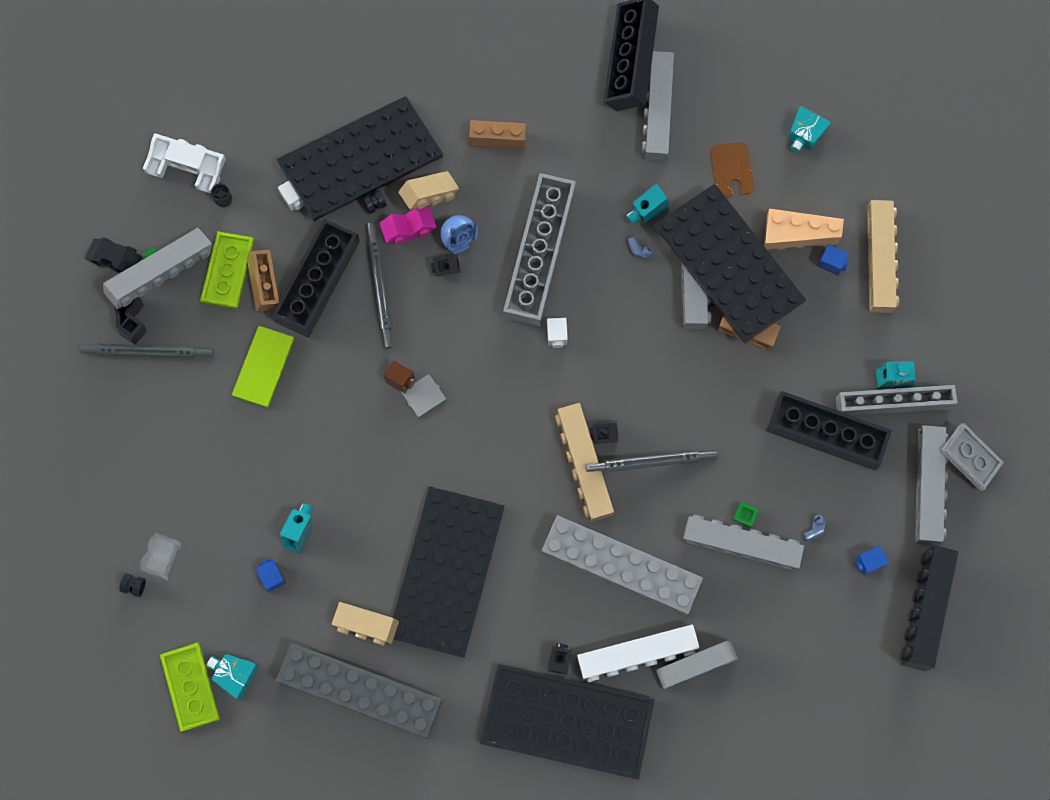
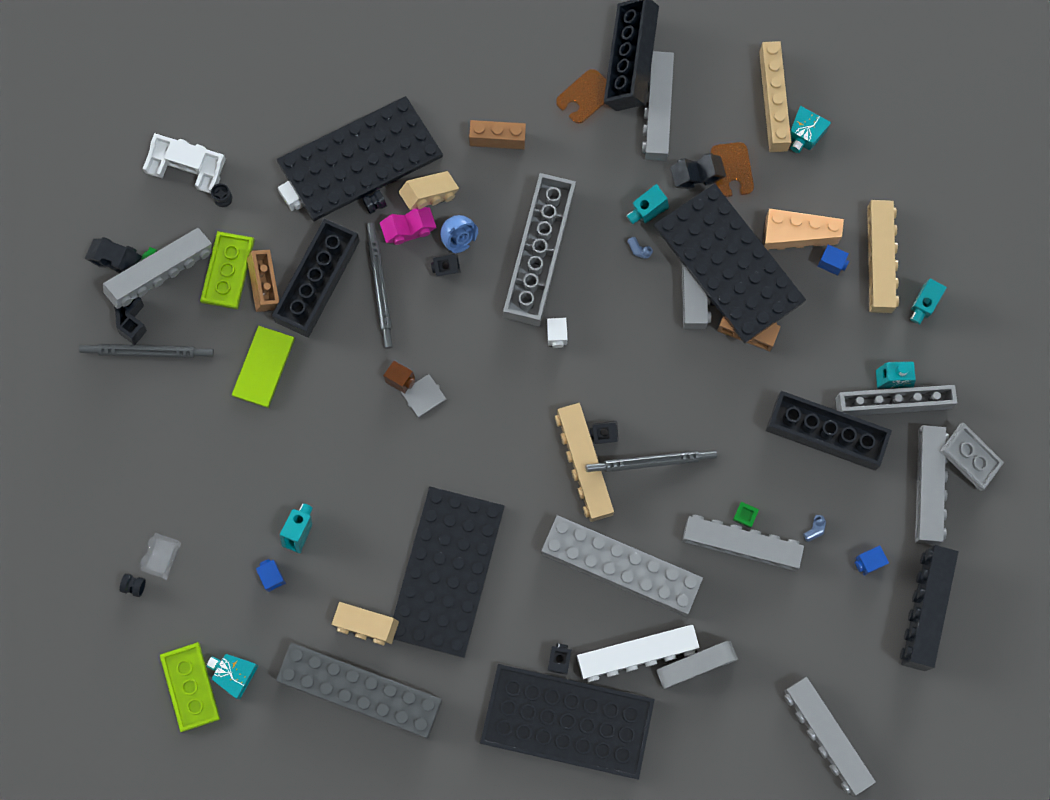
(587, 93): none -> clear orange piece
(707, 170): none -> black brick
(775, 96): none -> tan brick
(829, 736): none -> light grey brick
(930, 295): none -> teal torso

